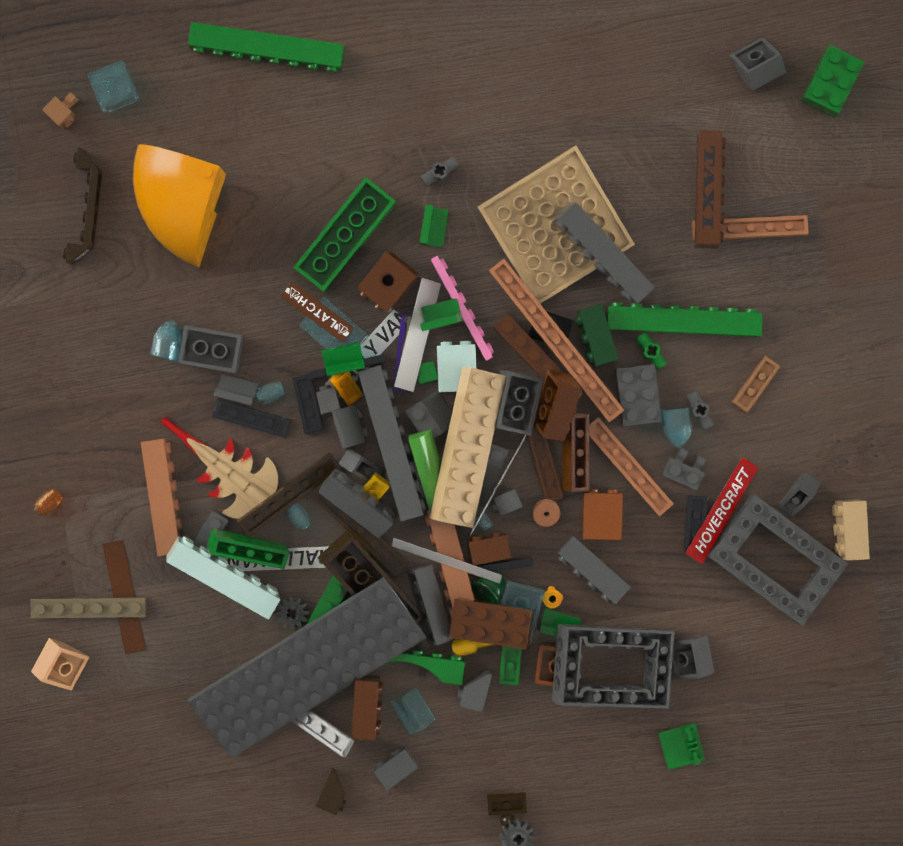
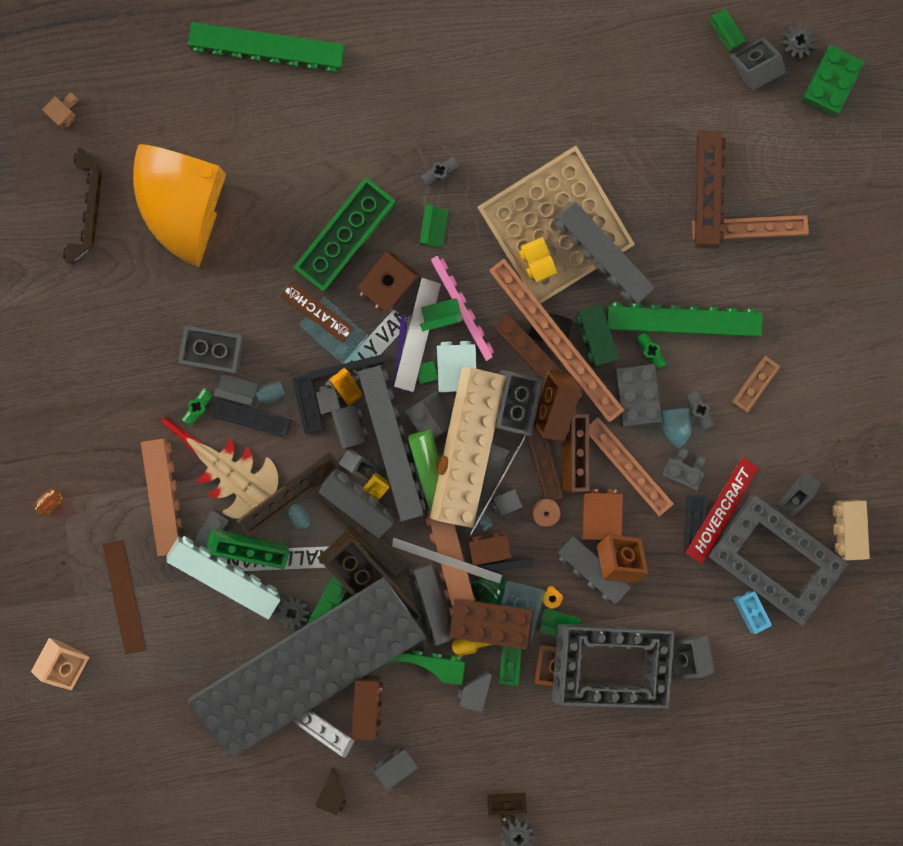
(88, 607): dark tan plate -> none
(113, 86): clear light blue brick -> none
(167, 341): clear light blue helmet -> none
(203, 398): none -> green axle
(343, 359): green panel -> none
(413, 711): clear light blue panel -> none
(442, 464): none -> dark orange piece
(538, 259): none -> yellow brick
(622, 559): none -> dark orange brick
(681, 746): green hinge -> none
(727, 30): none -> green panel
(752, 612): none -> medium azure hinge
(792, 45): none -> dark grey gear

